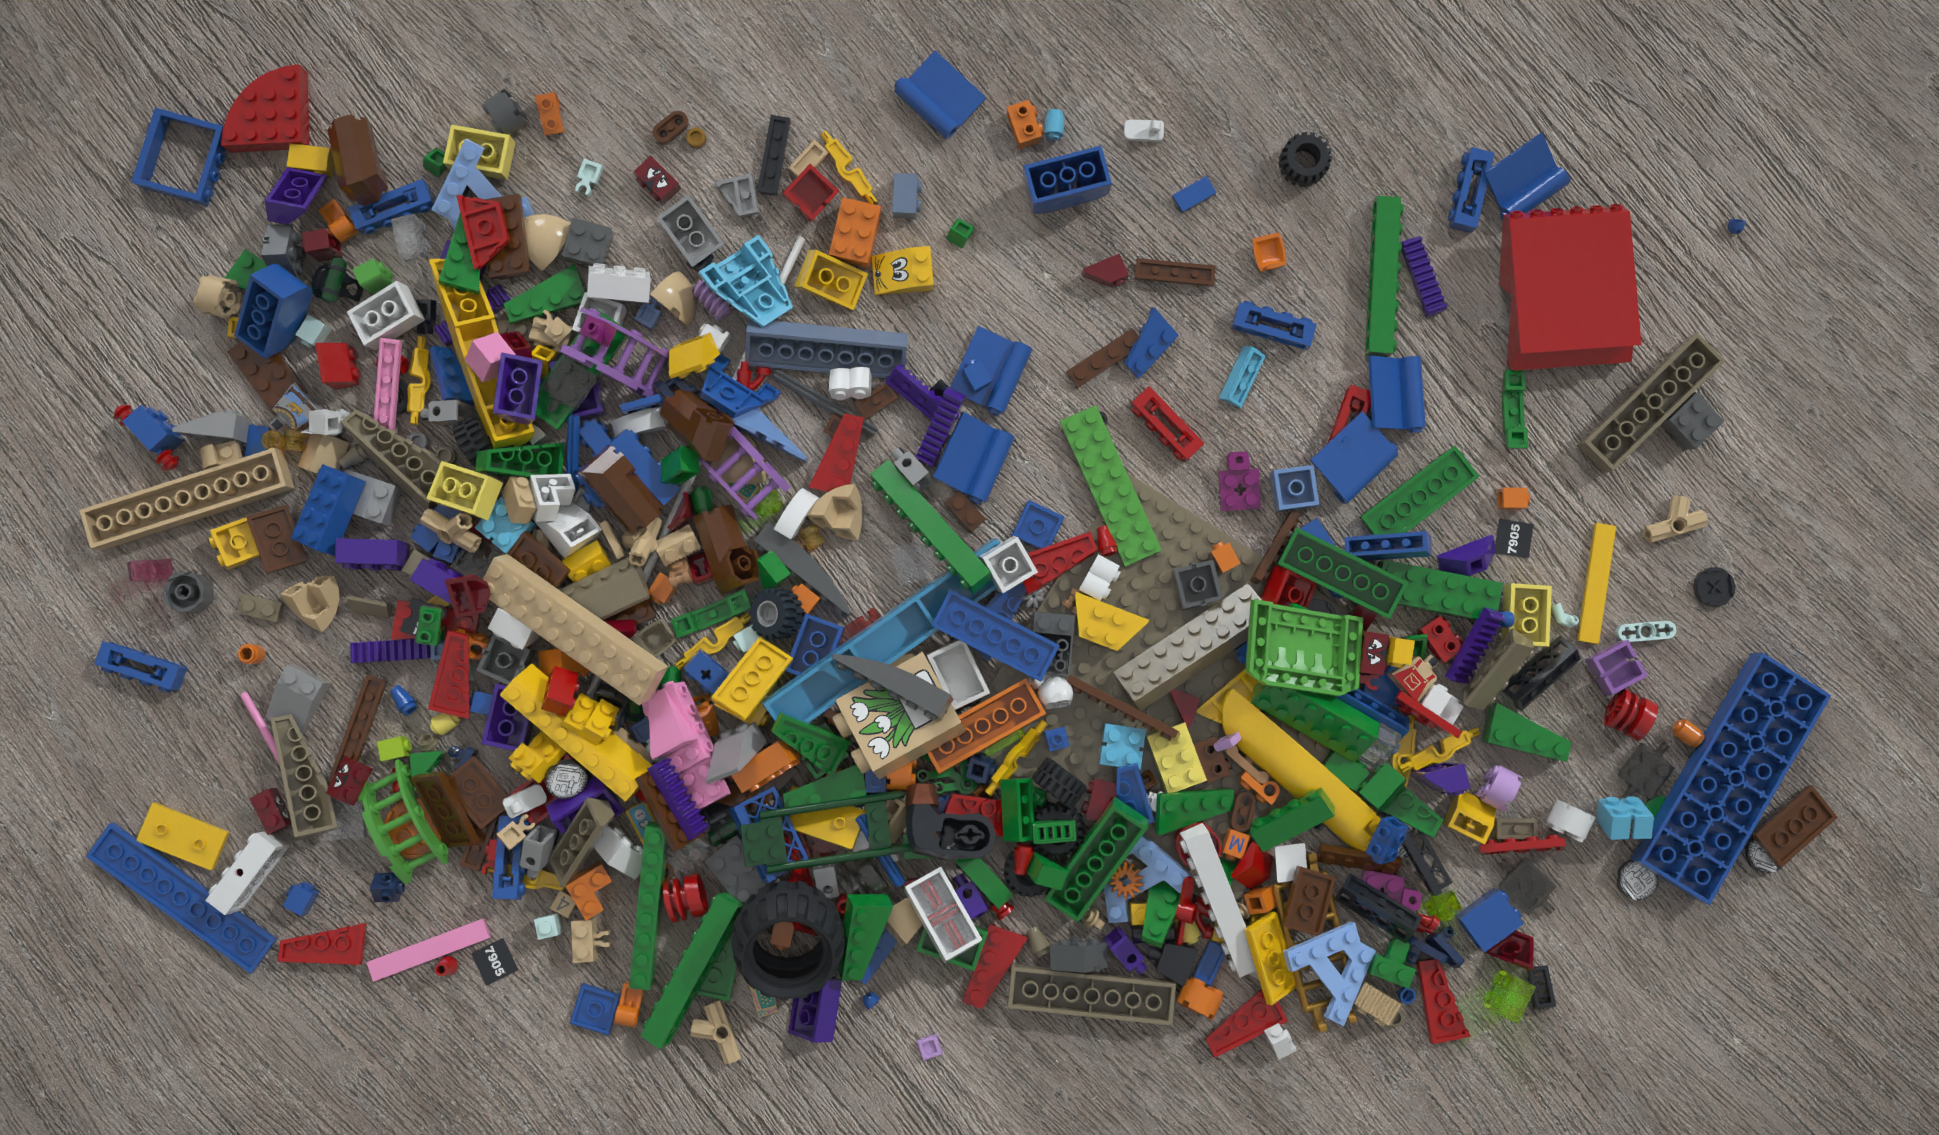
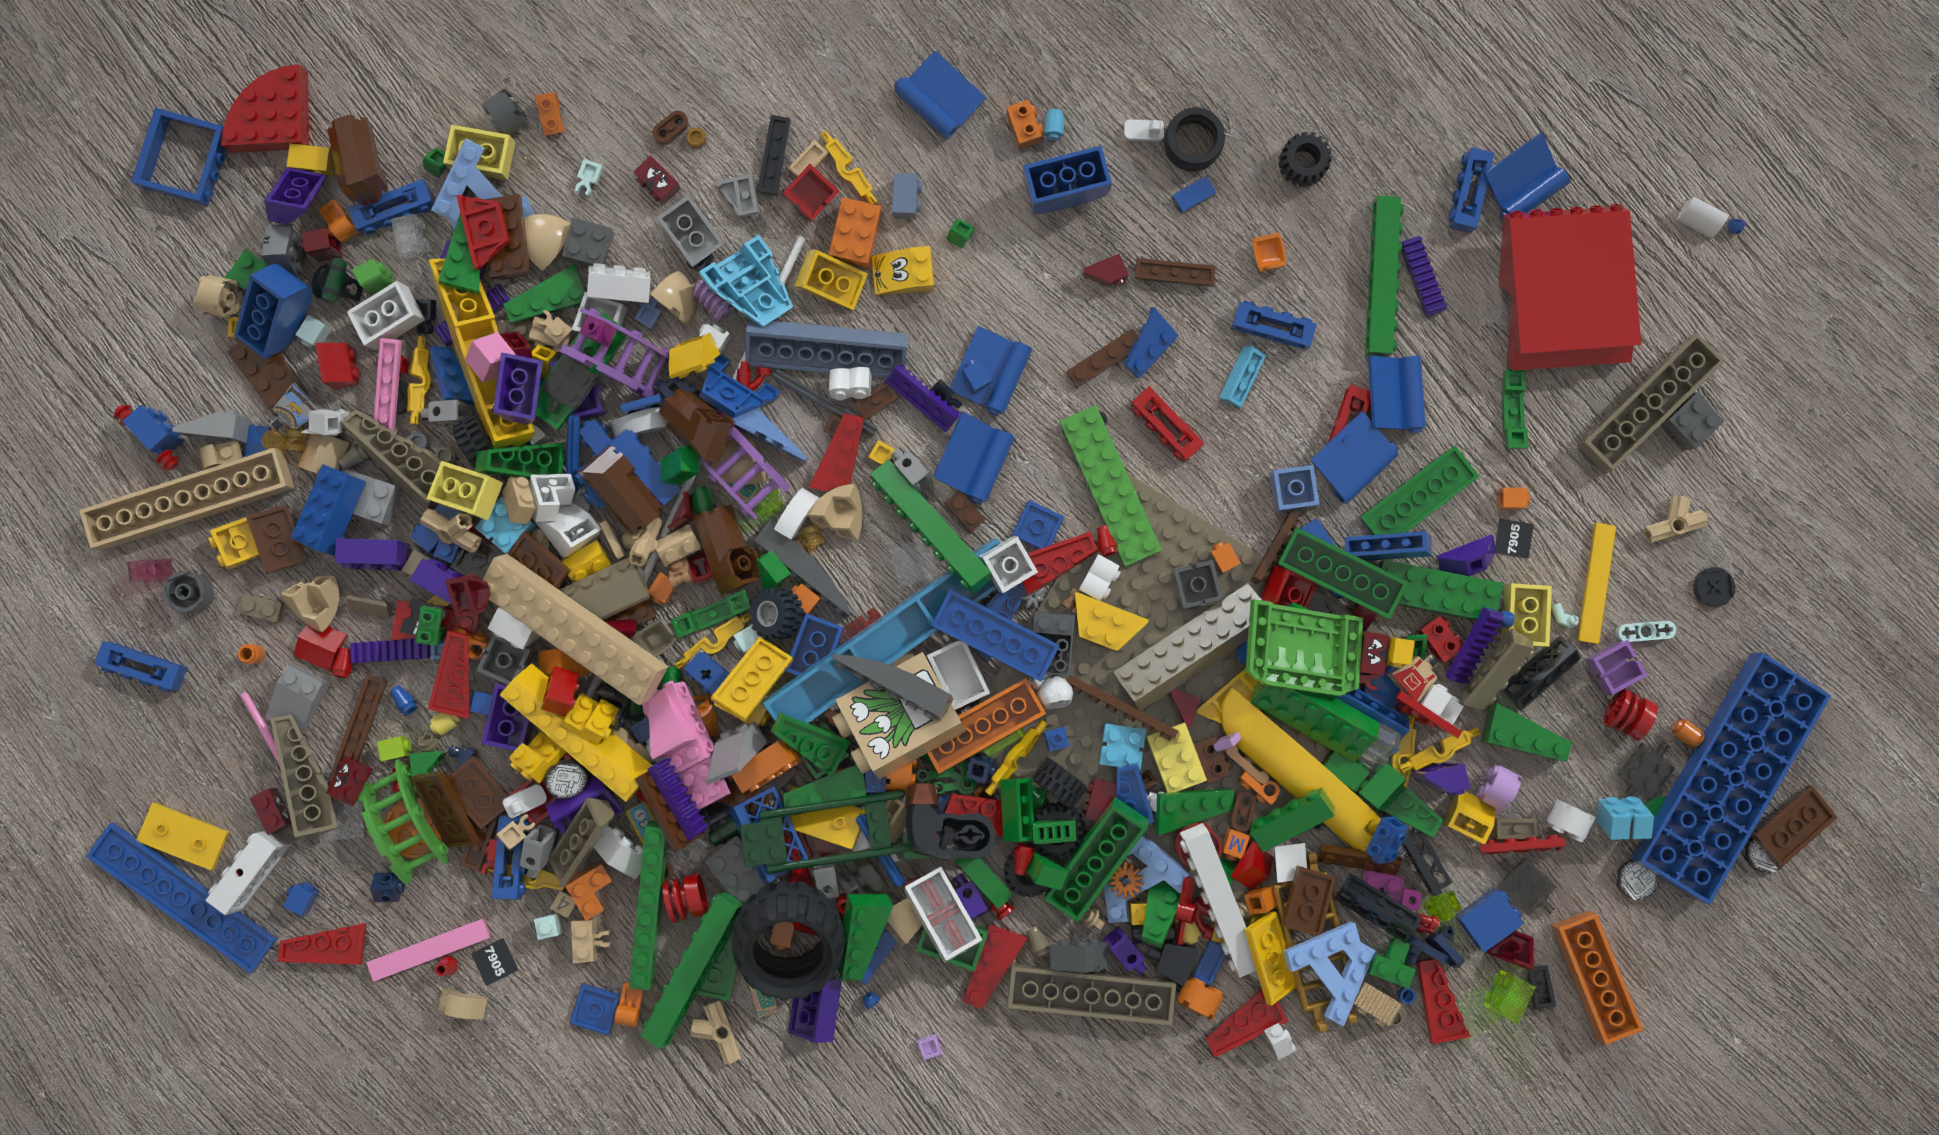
(319, 647): none -> red slope
(342, 666): none -> red cone
(462, 1004): none -> tan brick
(881, 453): none -> yellow tile
(940, 427): dark purple gear -> none
(1210, 122): none -> black tyre
(1239, 474): magenta plate -> none
(1597, 977): none -> orange brick
(1702, 217): none -> white brick

